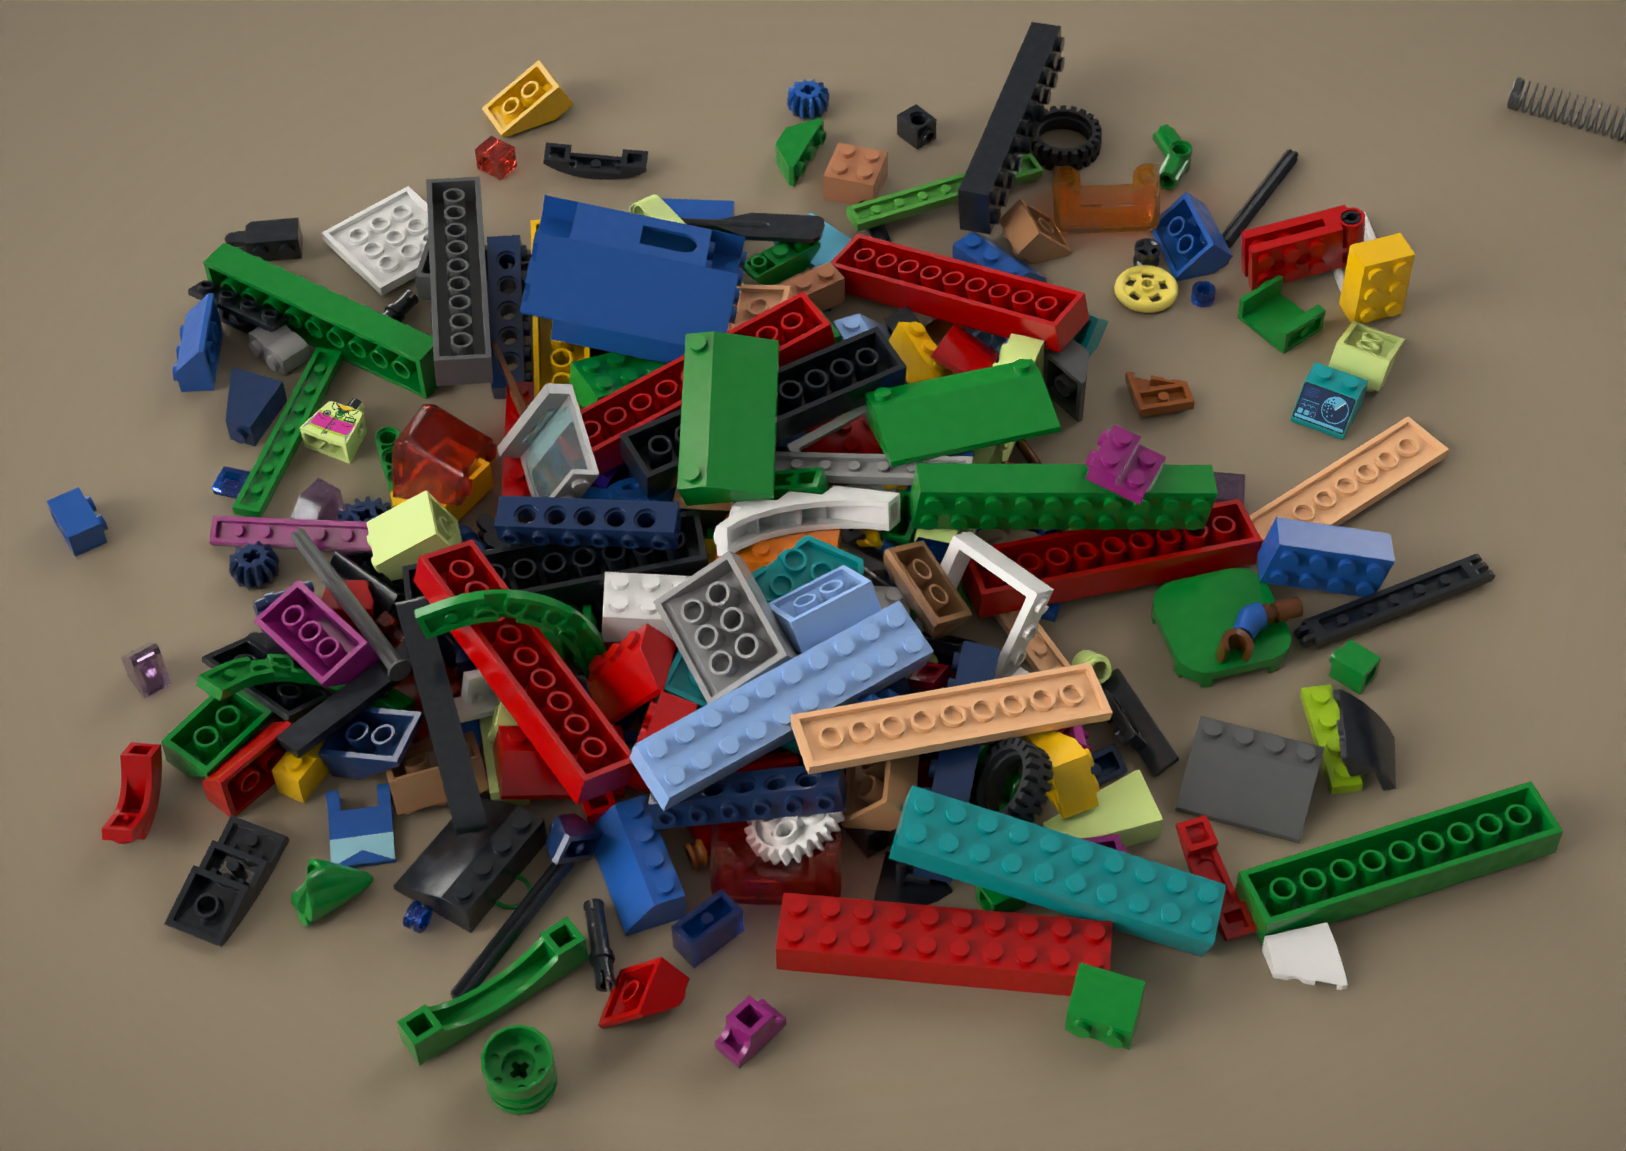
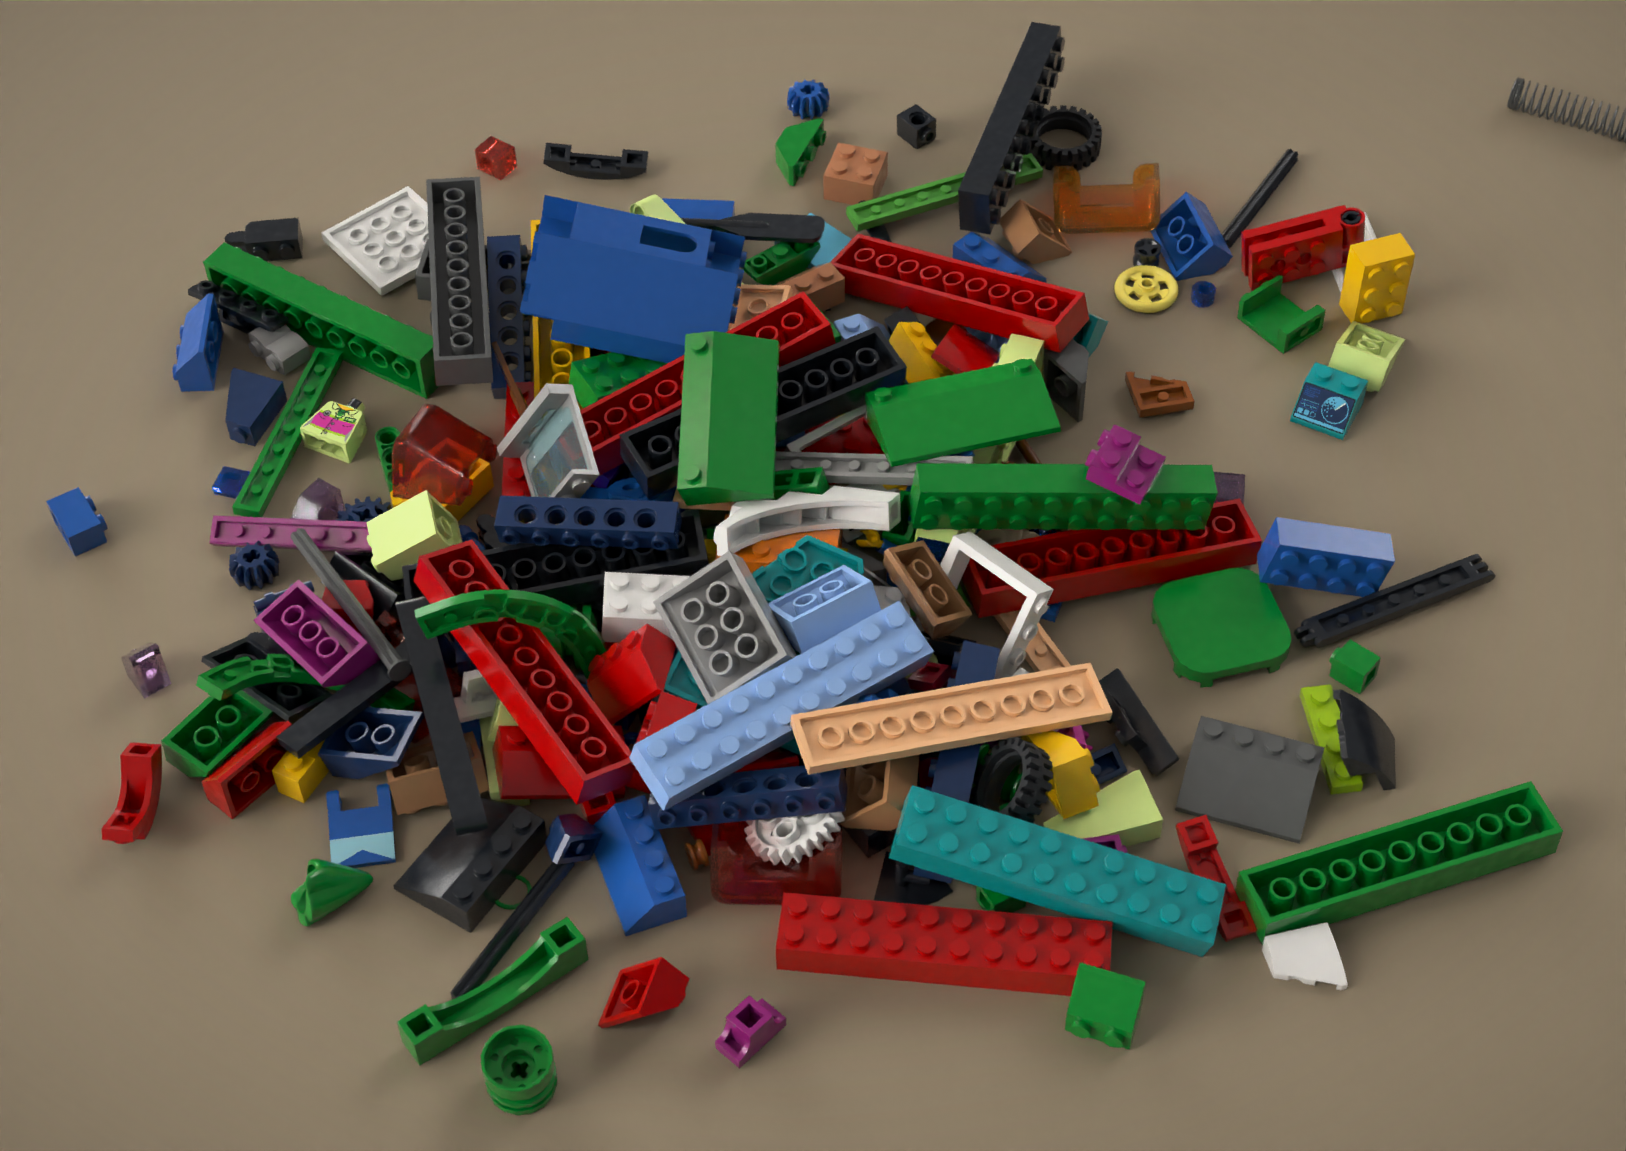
(227, 881): black slope -> none
(401, 306): black pin -> none
(417, 916): clear blue bush -> none
(528, 102): yellow slope -> none
(601, 955): black pin -> none
(707, 928): clear blue brick -> none
(1099, 662): yellowish green brick -> none
(1177, 156): green piece -> none
(1252, 620): reddish brown piece -> none
(1356, 478): light nougat plate -> none

